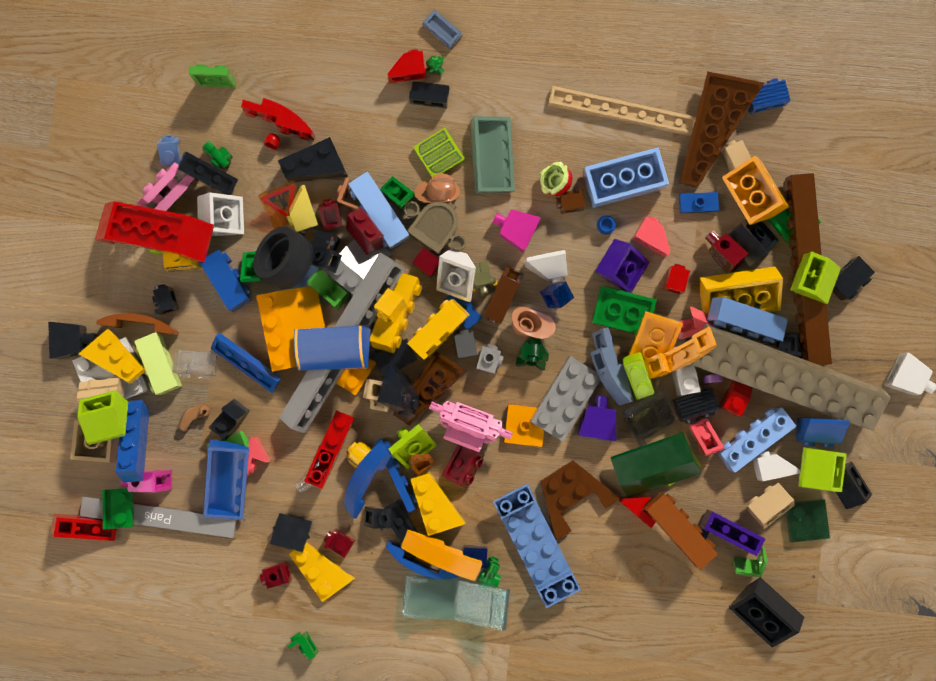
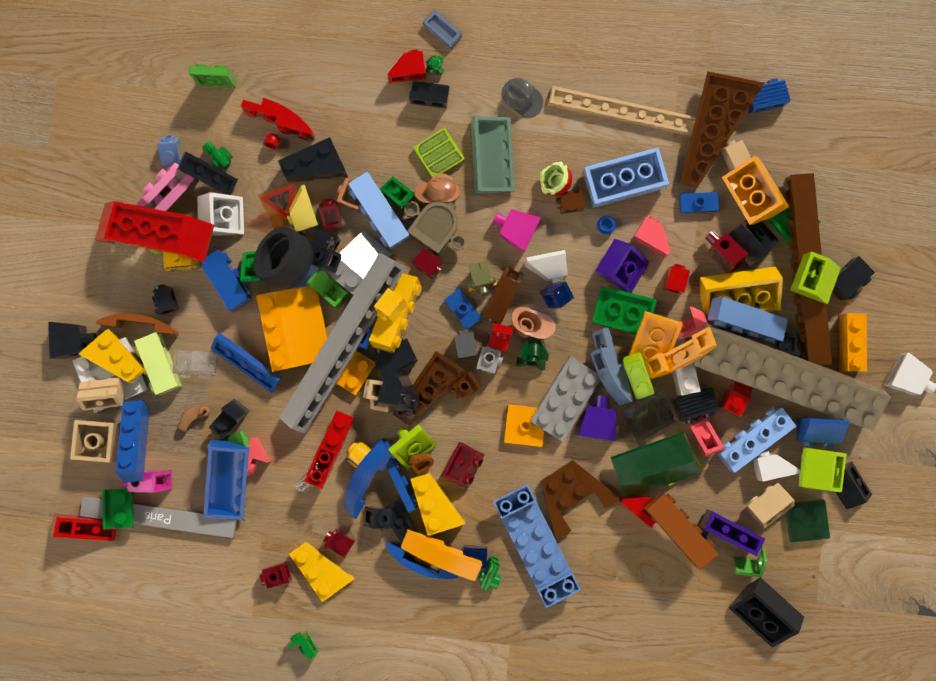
(103, 417): lime slope -> none
(291, 532): black piece -> none
(332, 348): slope -> none
(364, 231): dark red brick -> none
(438, 328): yellow wedge -> none
(456, 274): white slope -> none
(457, 601): clear light blue windscreen -> none
(468, 425): bright pink piece -> none
(472, 383): none -> reddish brown brick
(500, 337): none -> red slope
(522, 97): none -> dark grey piece
(712, 379): medium lavender tile -> none
(853, 342): none -> light orange brick

